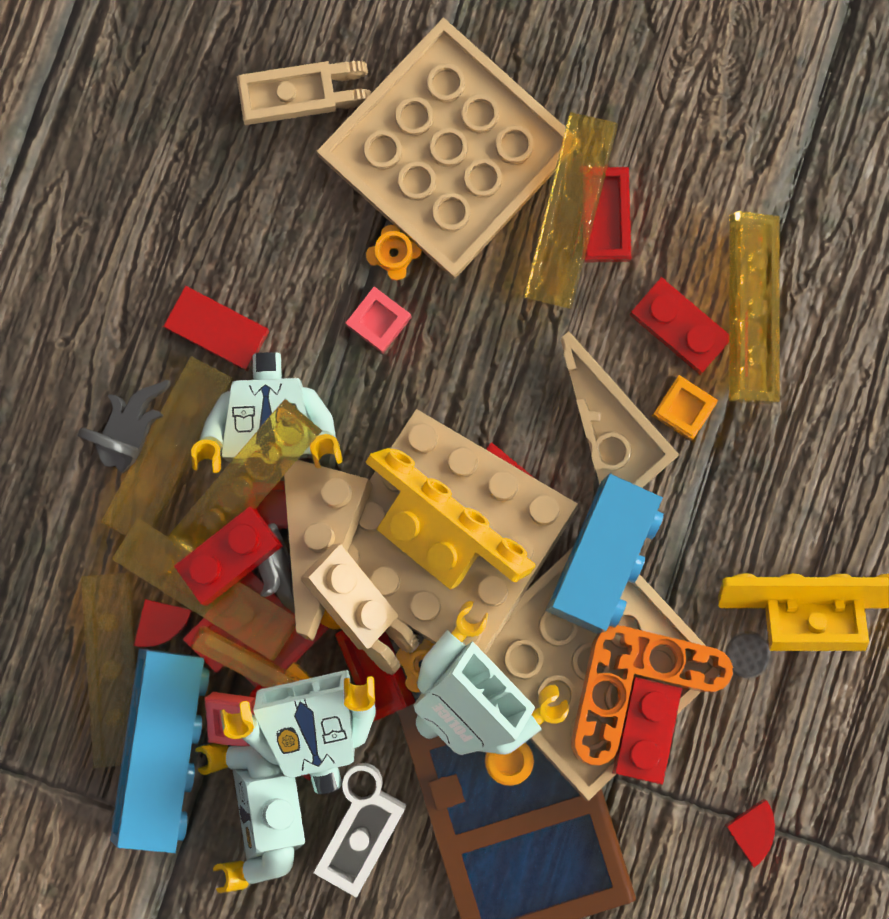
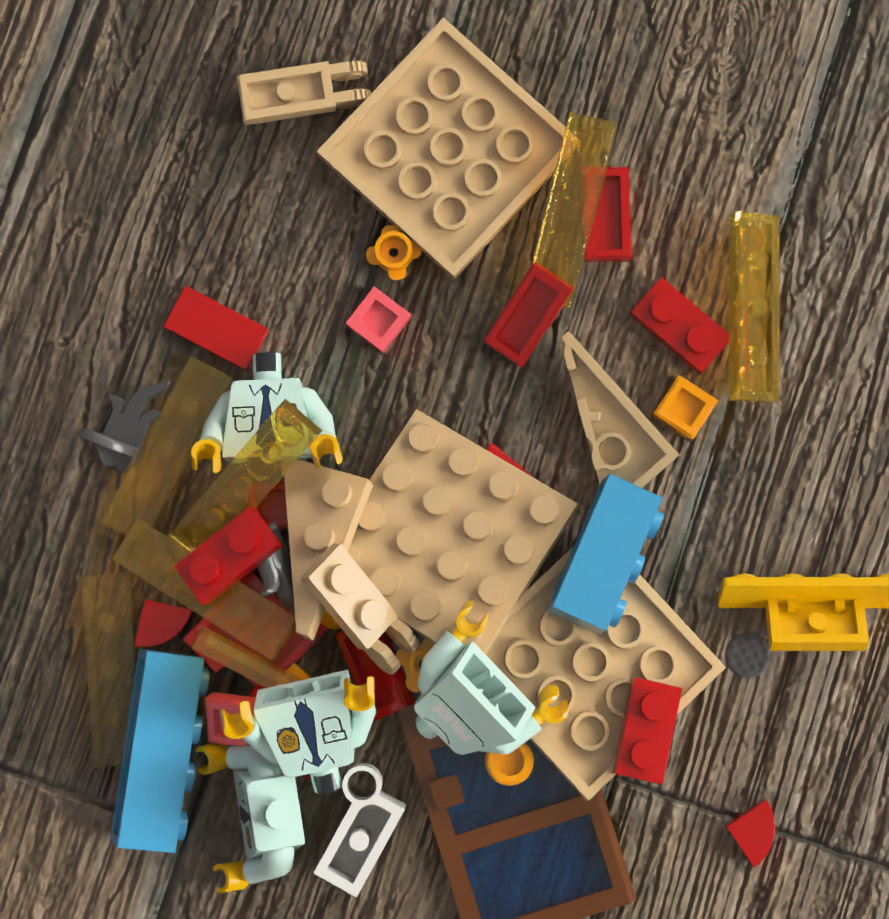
(438, 528): yellow bracket -> none
(528, 314): none -> red tile
(637, 663): orange beam -> none

